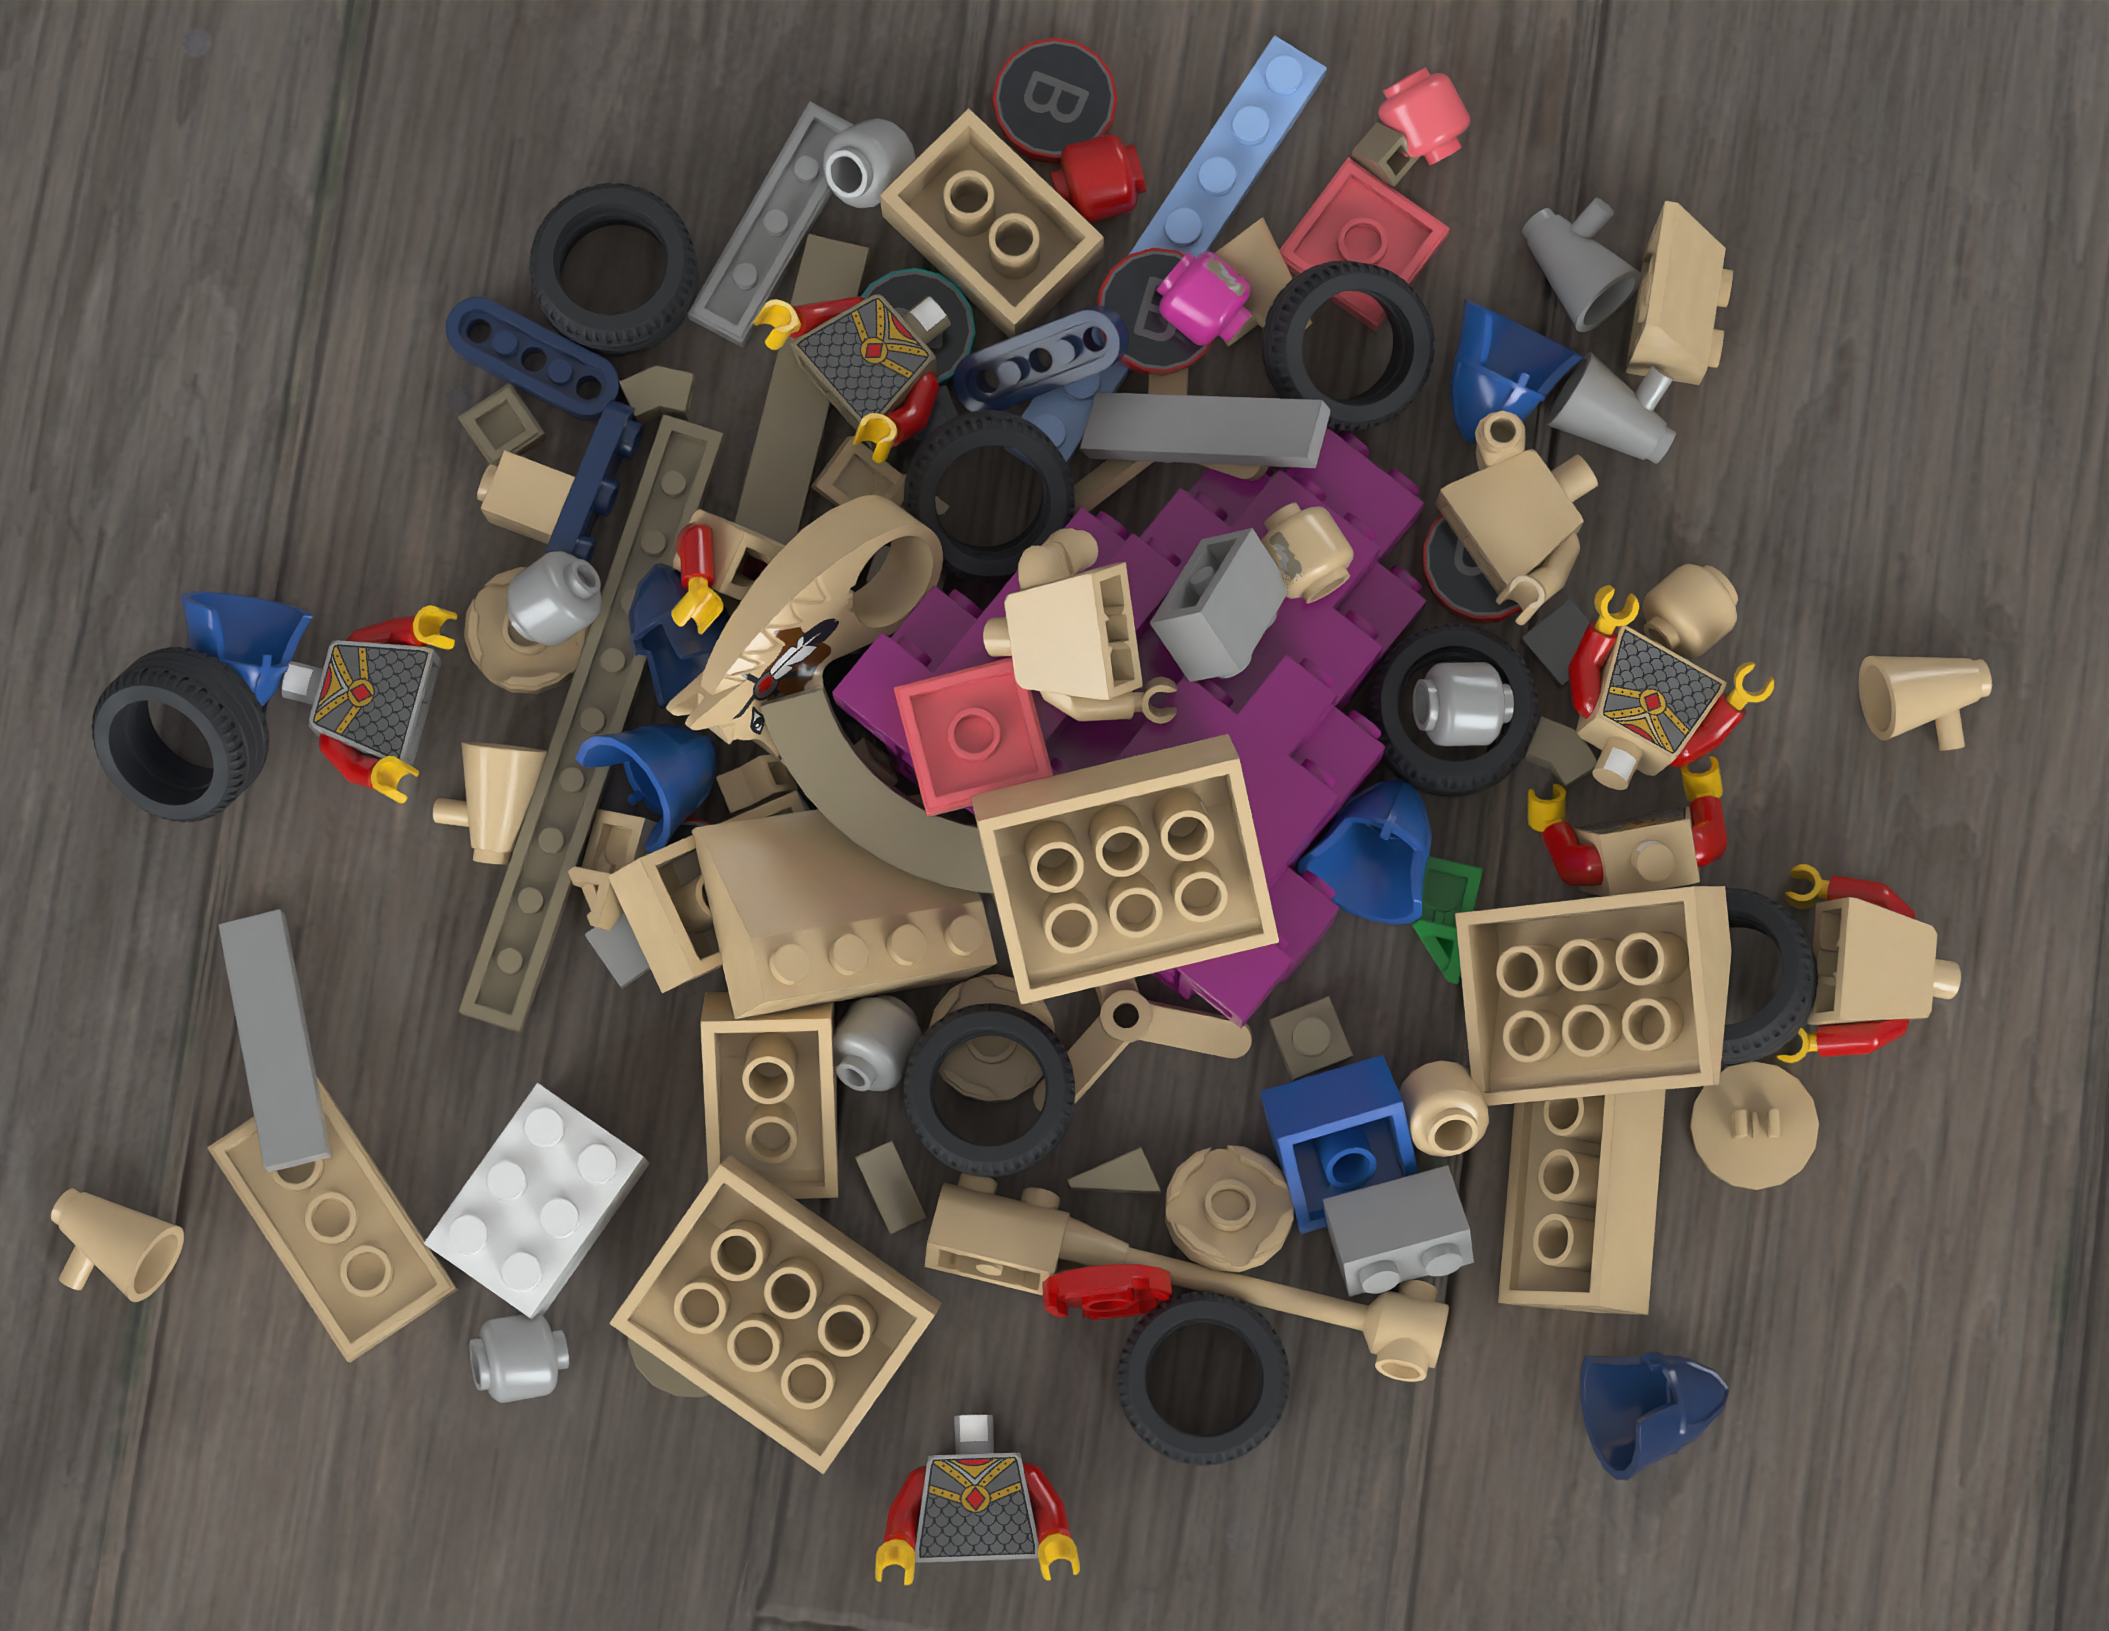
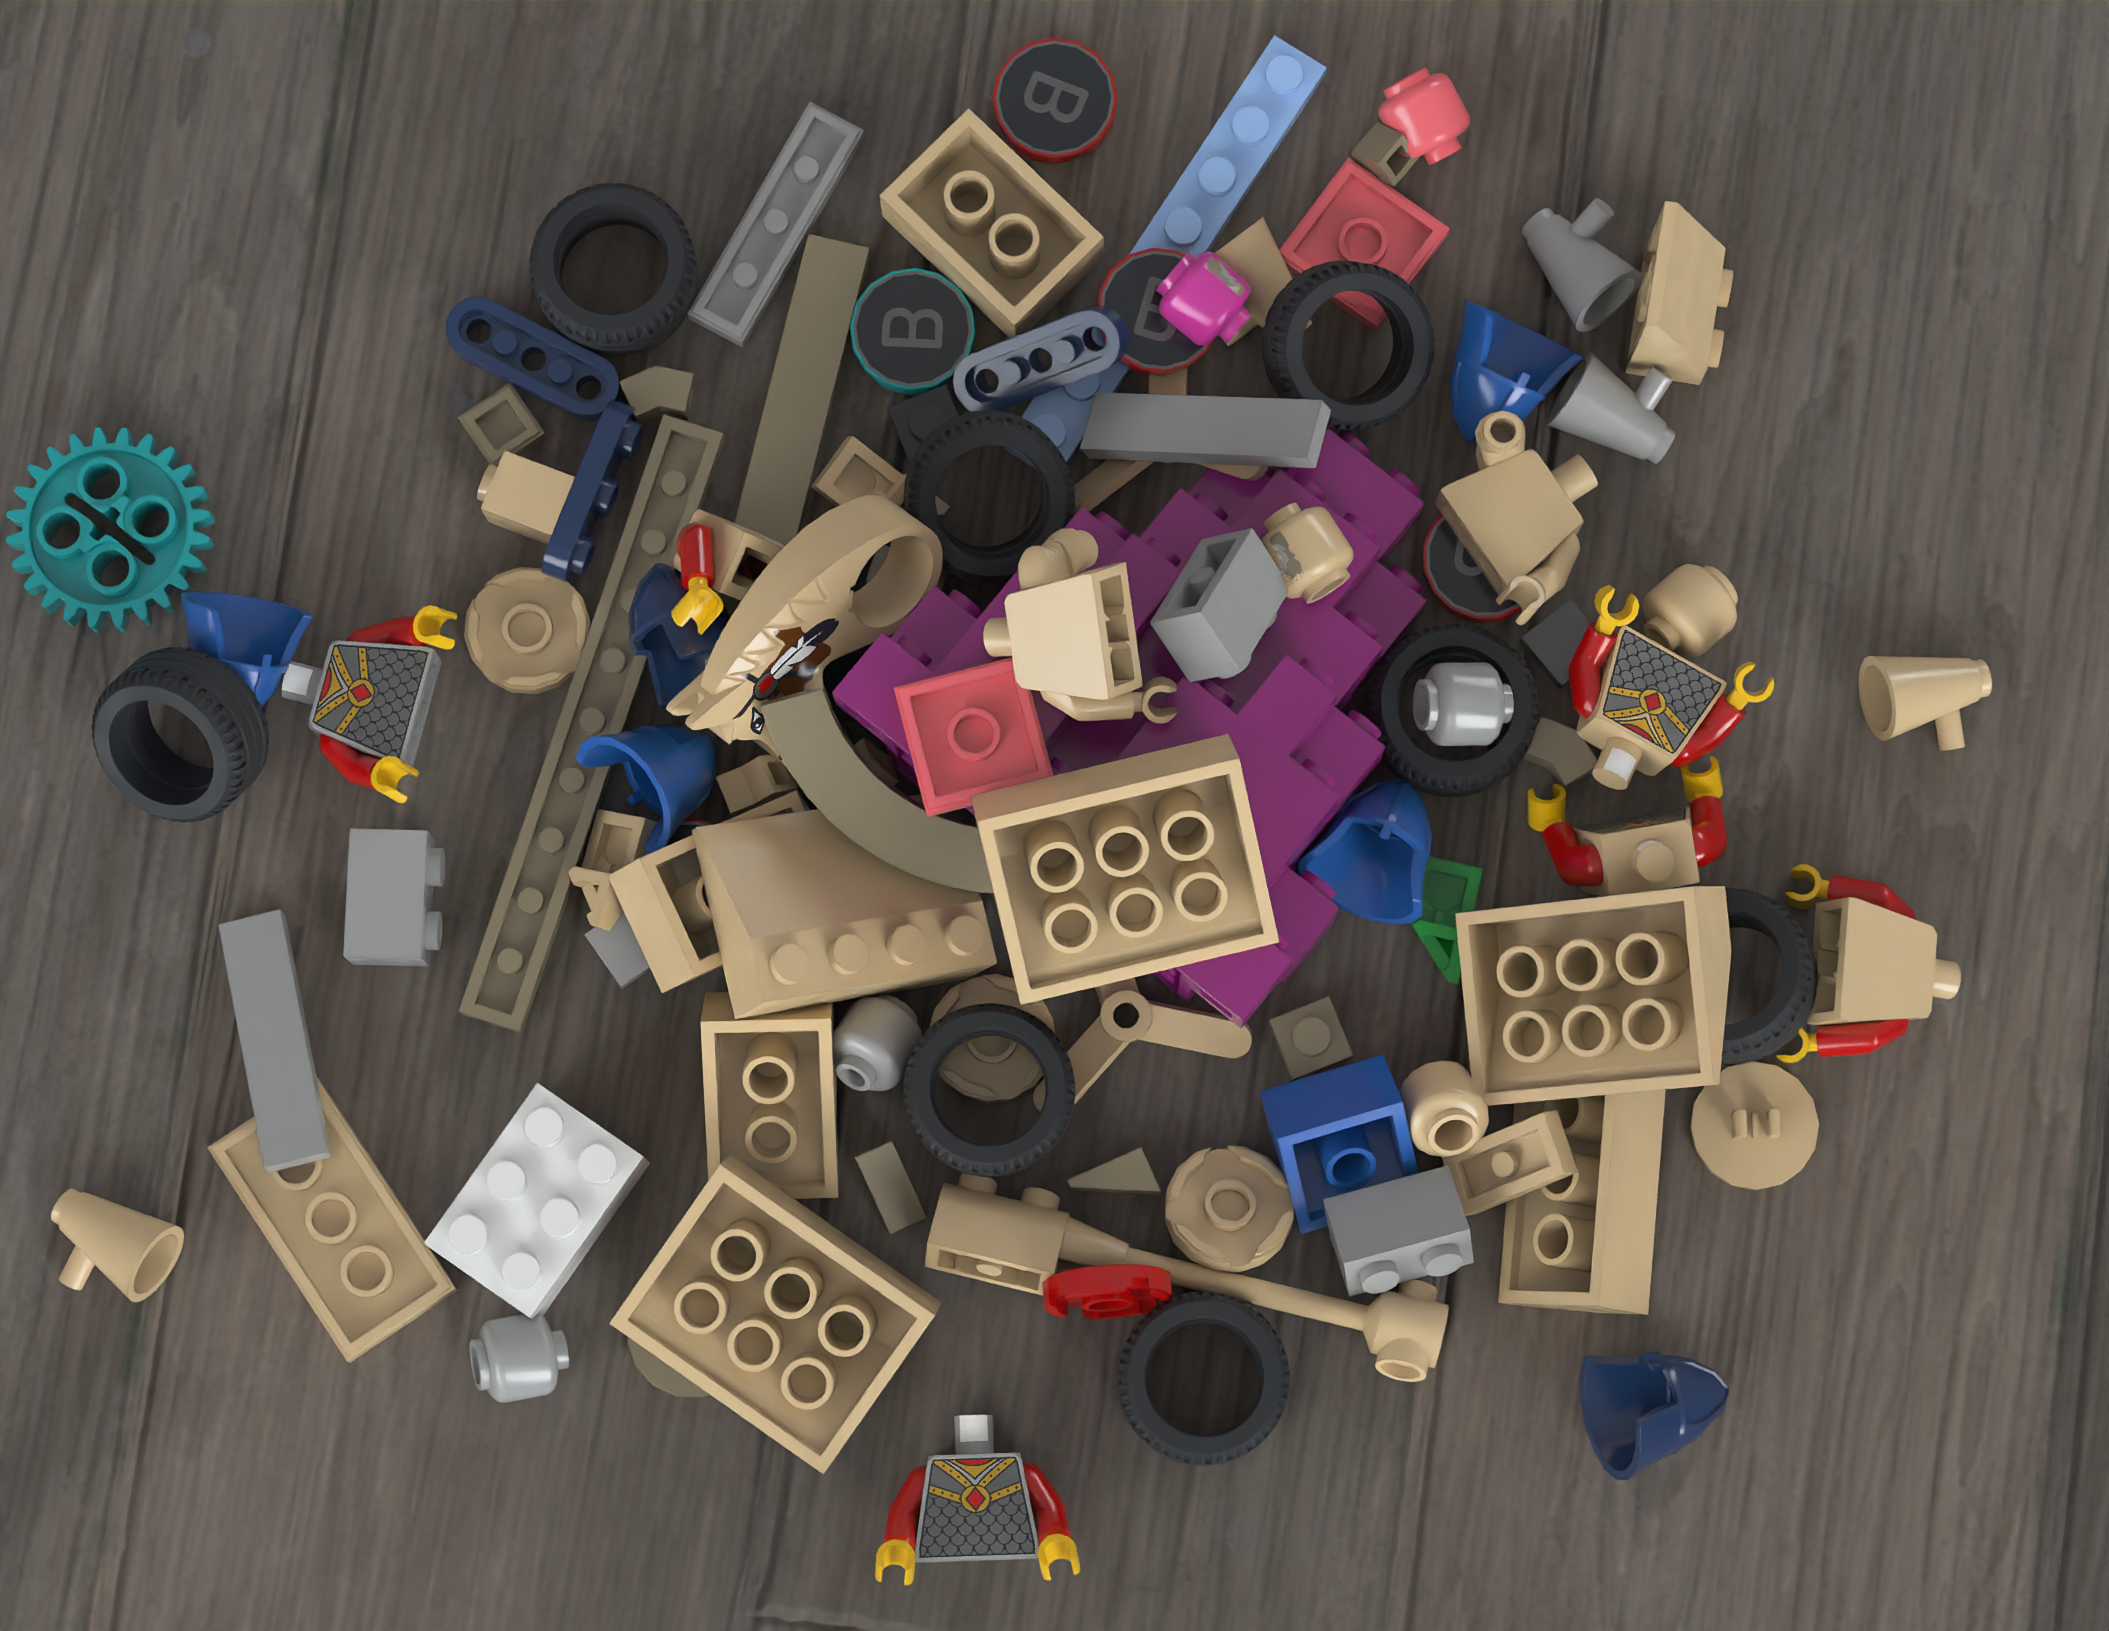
(76, 572): none -> teal gear
(392, 897): none -> light grey brick
(498, 794): tan piece -> none
(554, 598): light grey head -> none
(866, 161): light grey head -> none
(866, 361): torso -> none
(1100, 177): red head -> none
(1512, 1163): none -> tan plate

